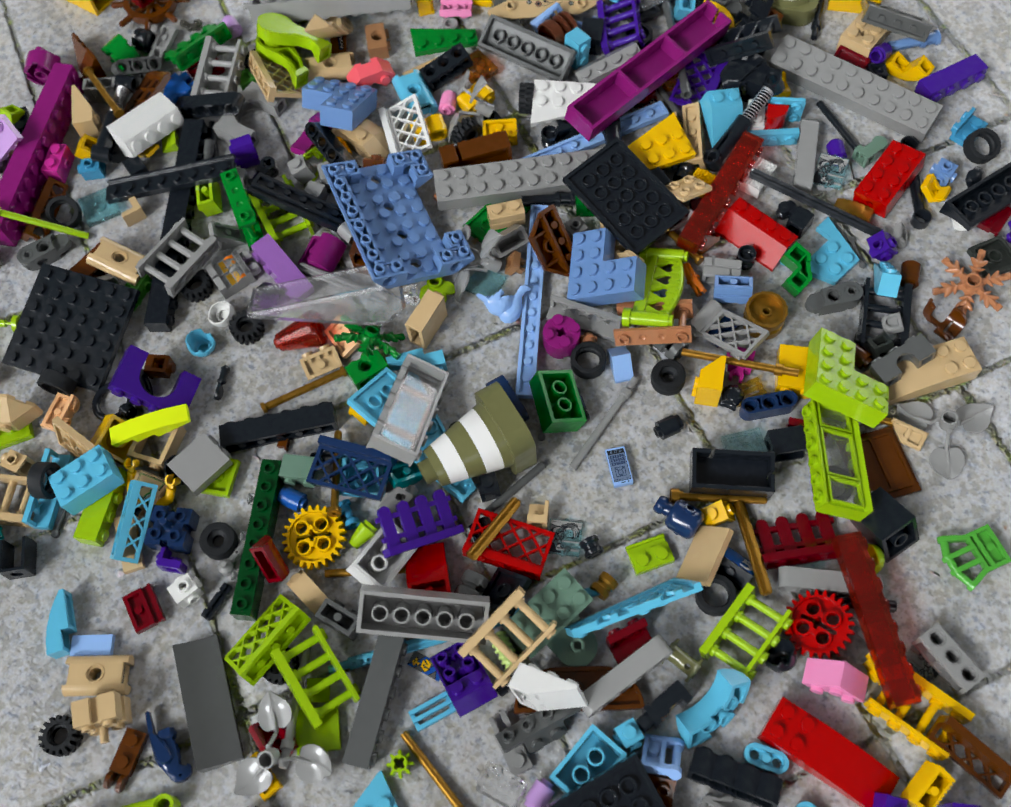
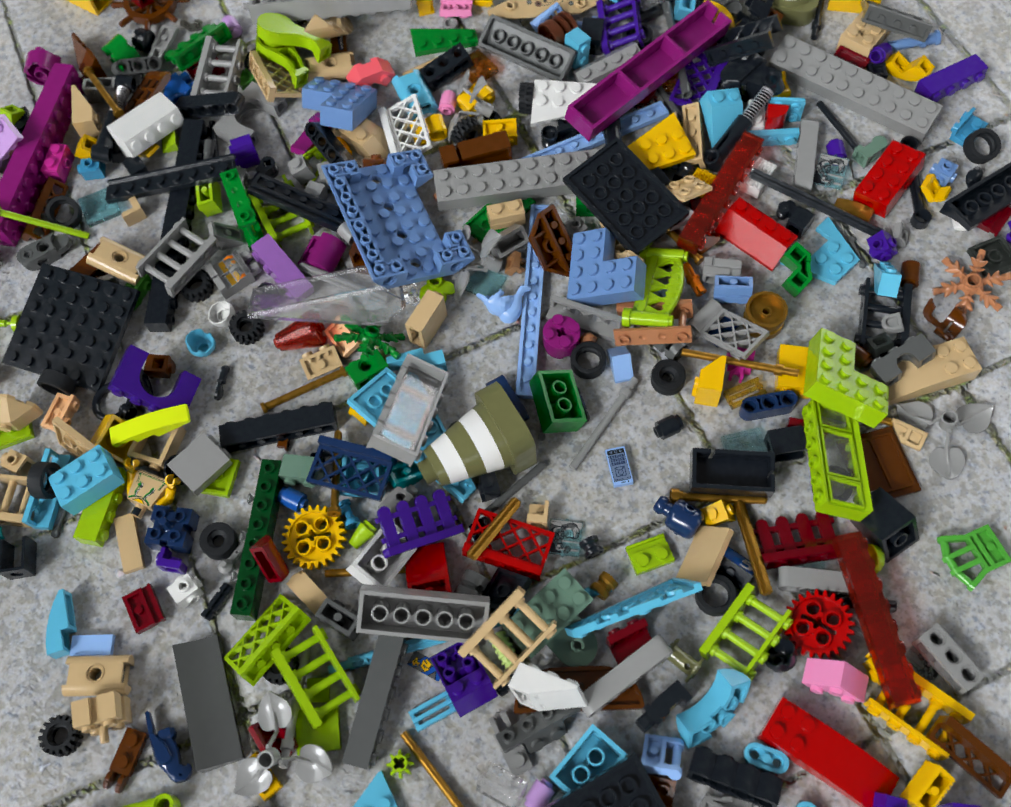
(126, 520): medium azure fence -> none
(377, 40): medium nougat brick -> none
(557, 199): black pin -> none
(628, 735): medium azure brick -> none
(731, 397): black animal -> none
(747, 255): black wheel -> none
(842, 297): dark grey piece -> none

